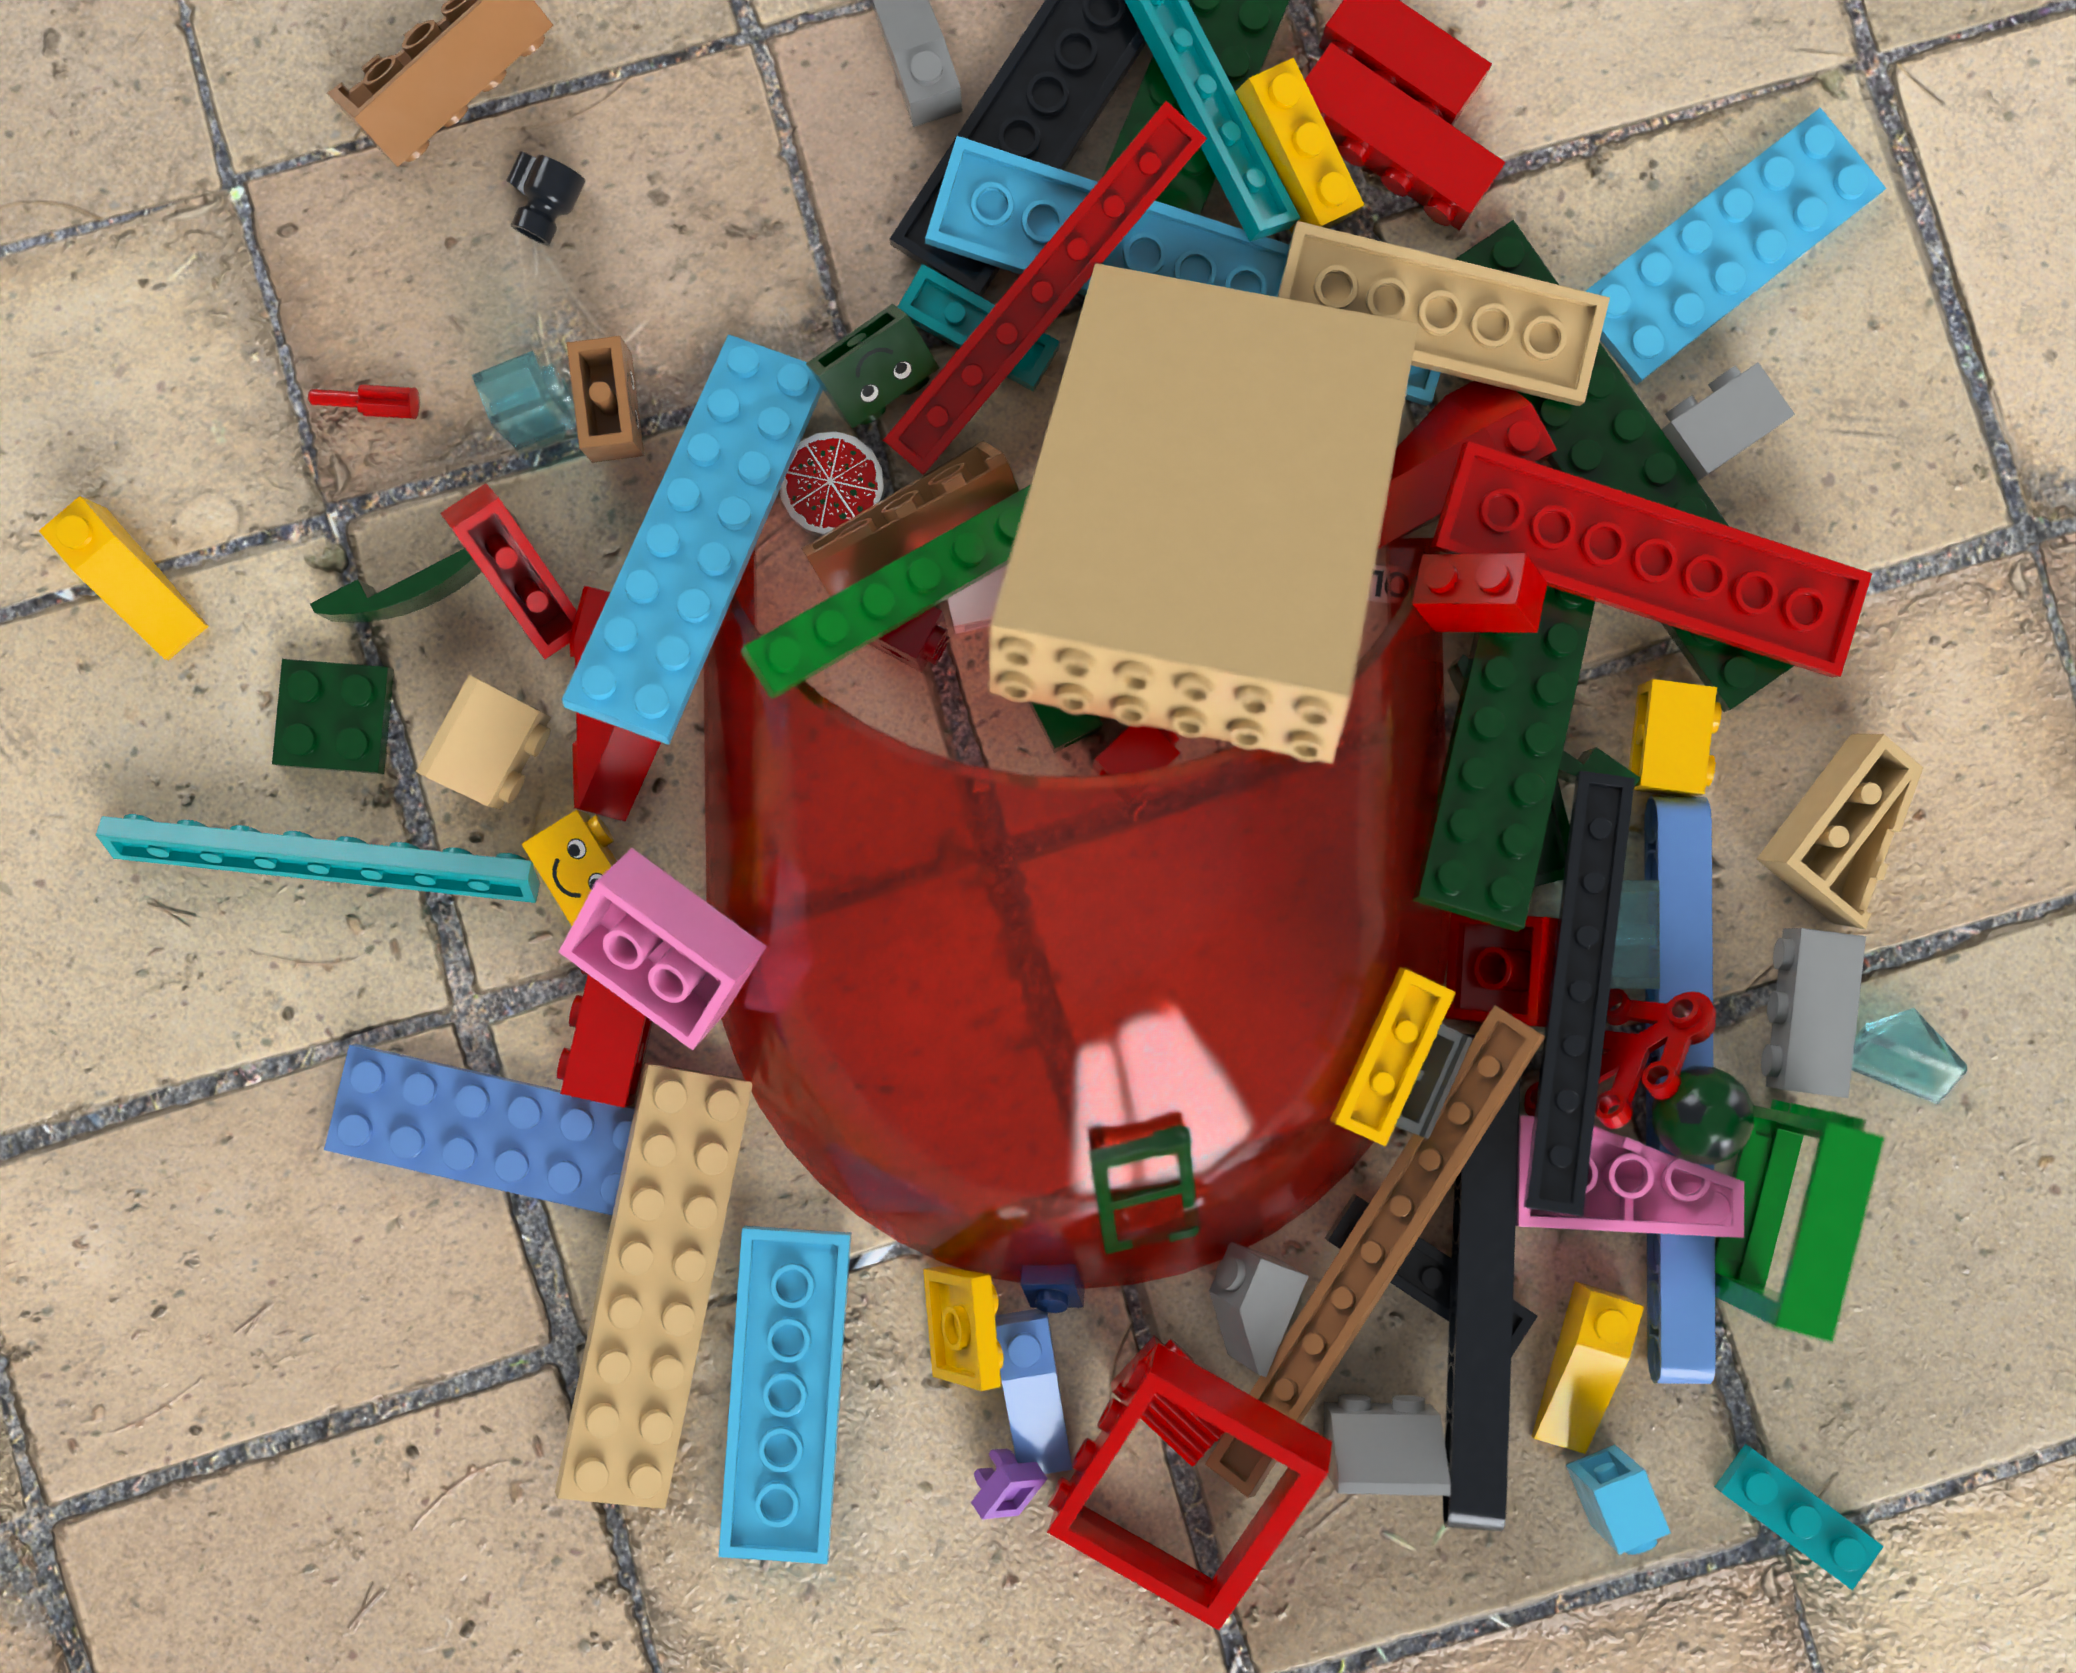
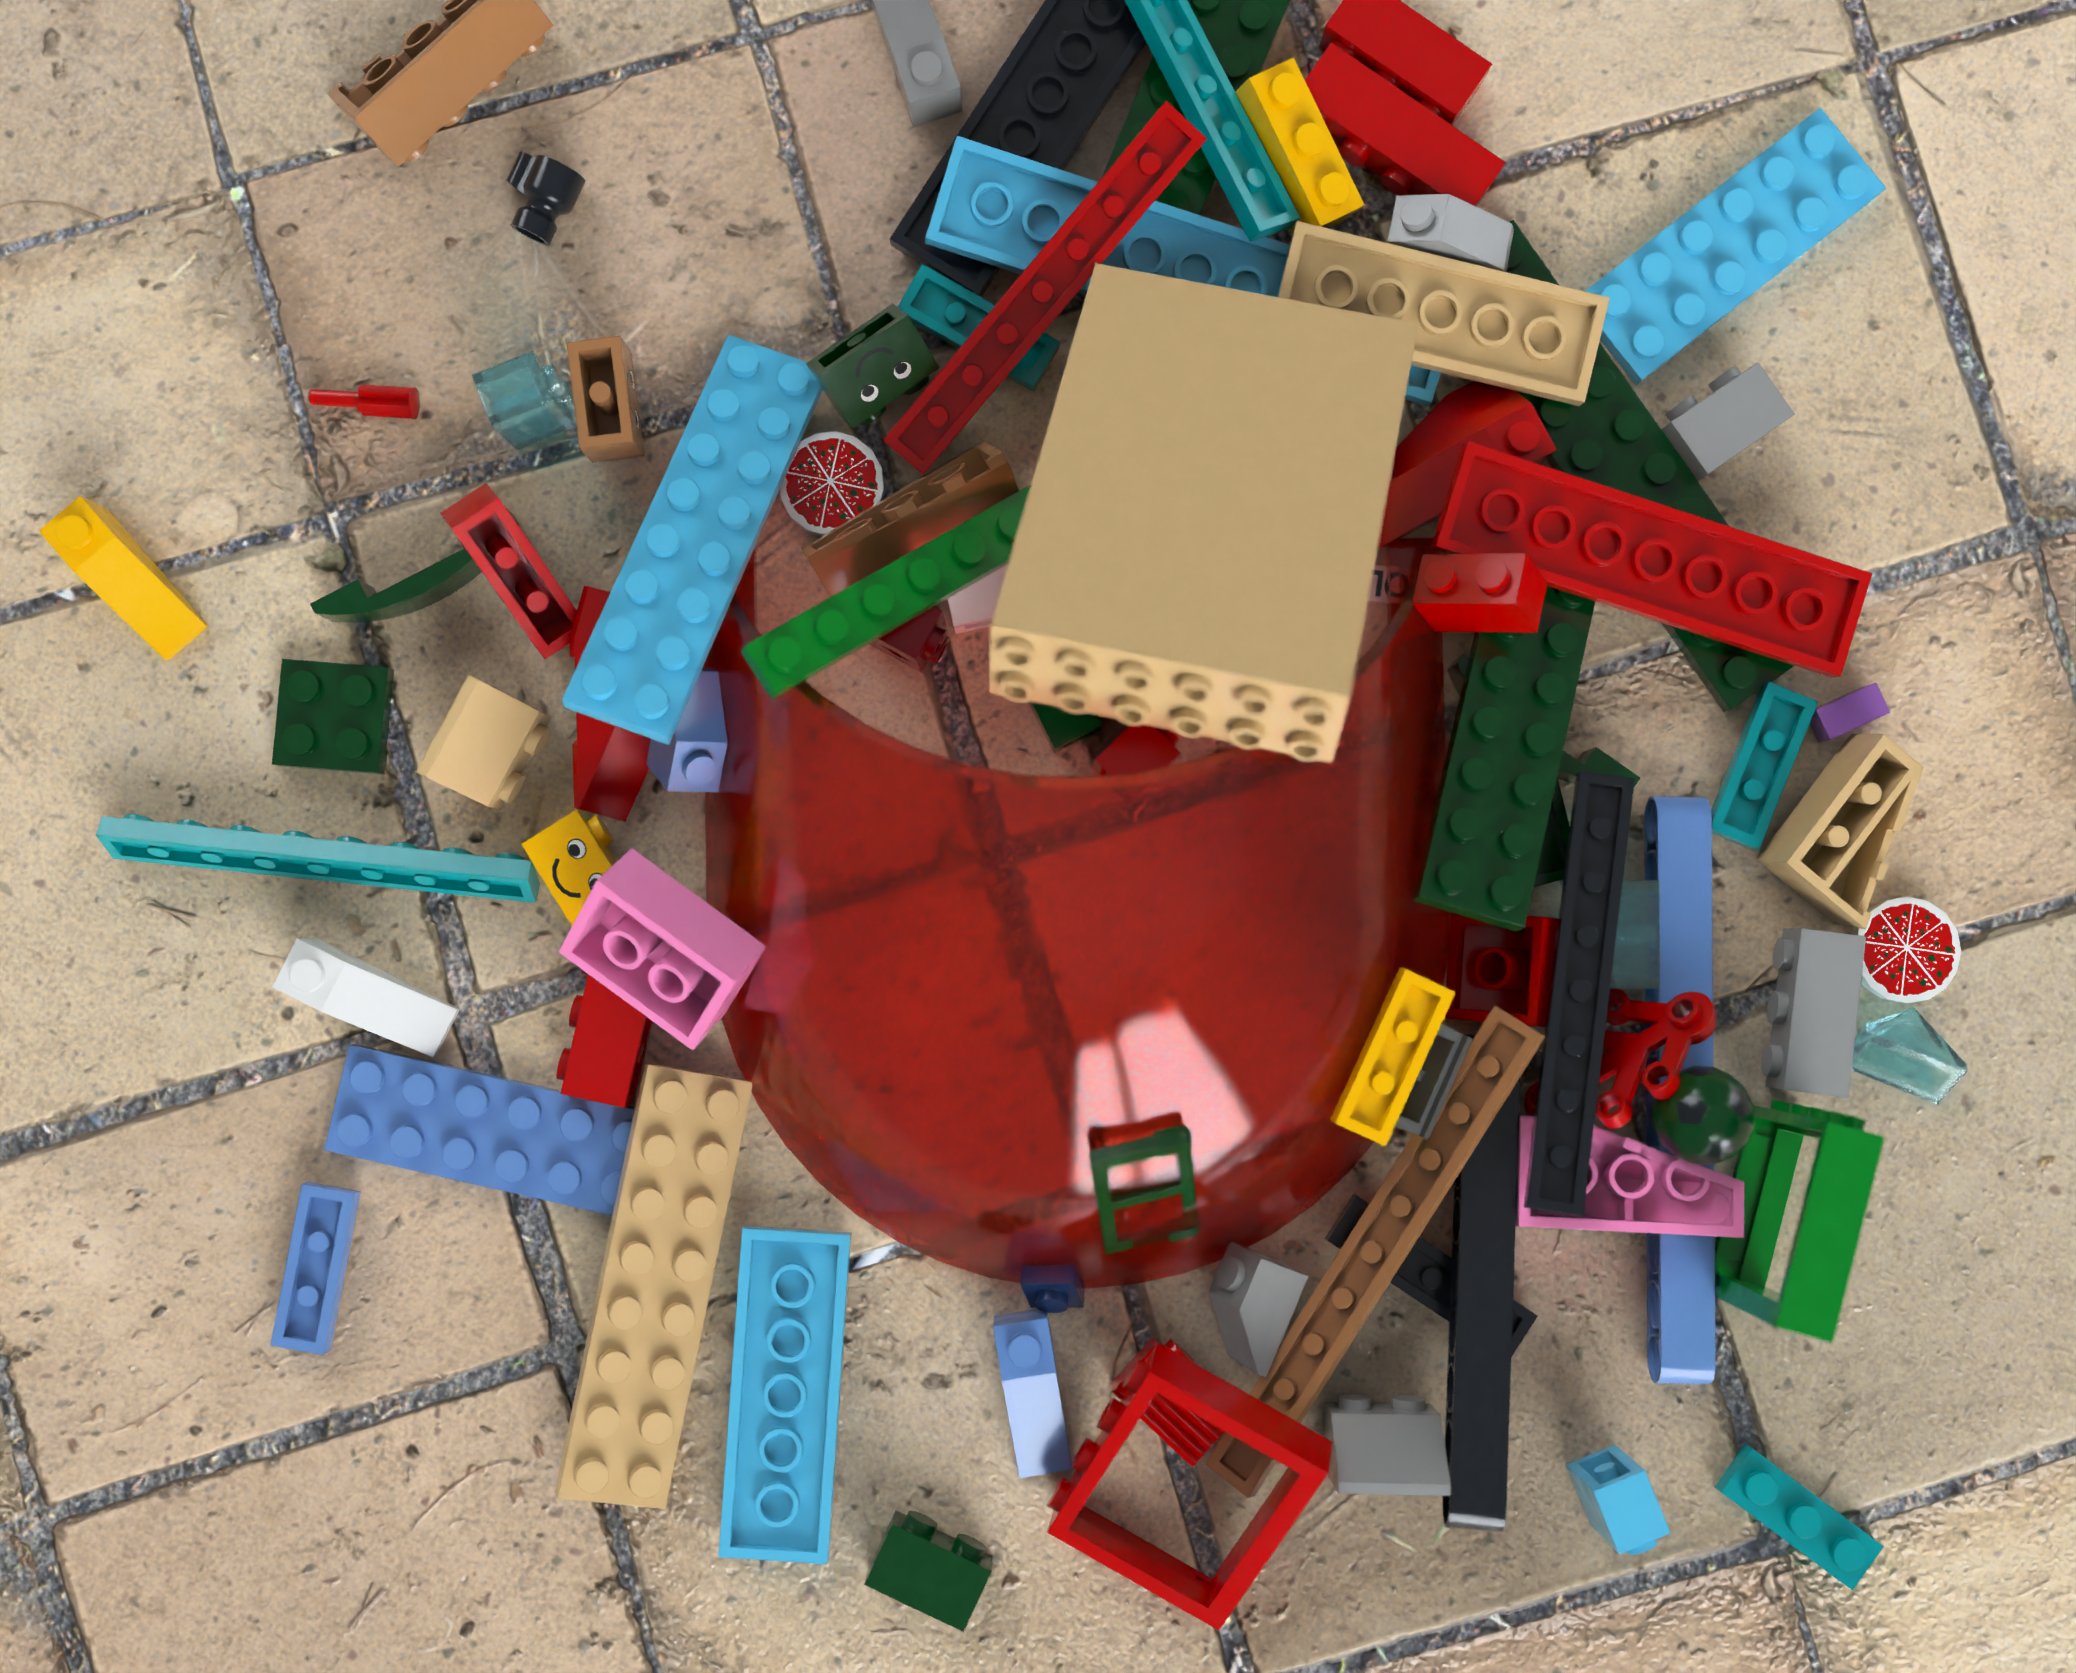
(315, 1268): none -> medium blue plate
(365, 996): none -> white slope
(699, 743): none -> medium blue slope
(930, 1569): none -> dark green brick
(963, 1327): yellow plate -> none
(1008, 1487): medium lavender tile -> none
(1451, 230): none -> light grey slope
(1586, 1365): yellow slope -> none
(1674, 737): yellow brick -> none
(1761, 765): none -> teal plate
(1848, 712): none -> medium lavender piece
(1908, 950): none -> tile

